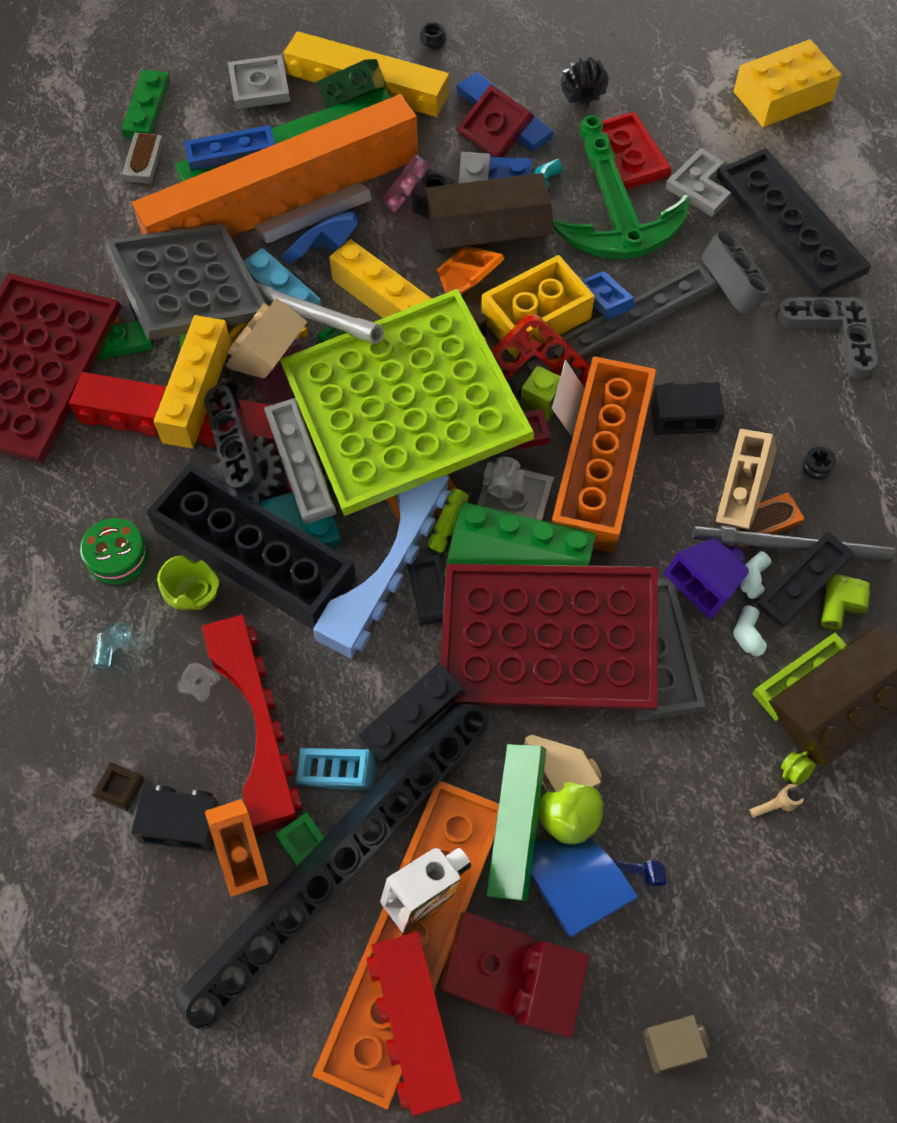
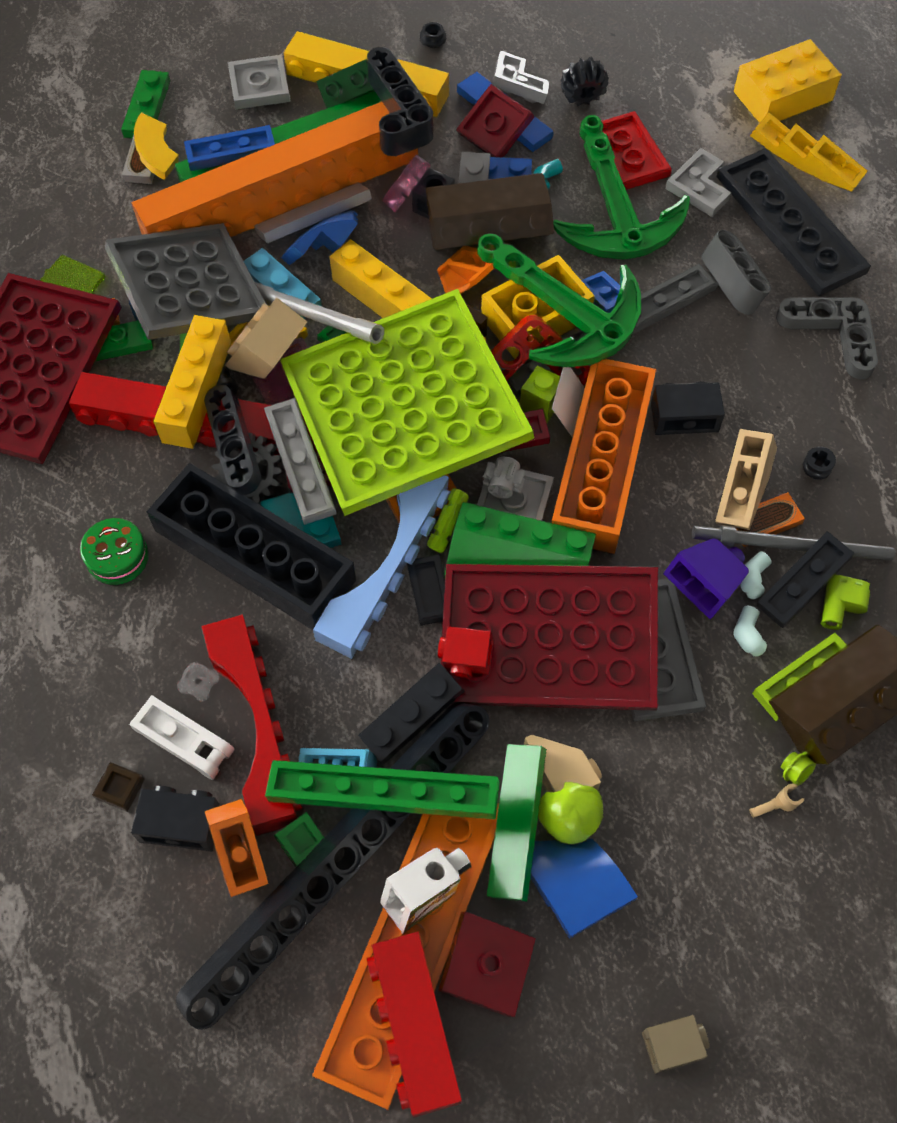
(73, 275): none -> clear neon green piece
(108, 642): clear light blue arm -> none
(151, 146): none -> yellow tile
(181, 736): none -> white plate
(187, 583): lime hair -> none
(383, 789): none -> green plate
(410, 115): none -> black beam
(466, 651): none -> red brick
(511, 78): none -> light grey plate
(551, 989): dark red brick -> none
(579, 311): none -> green piece
(653, 871): clear blue hand -> none
(818, 158): none -> yellow slope

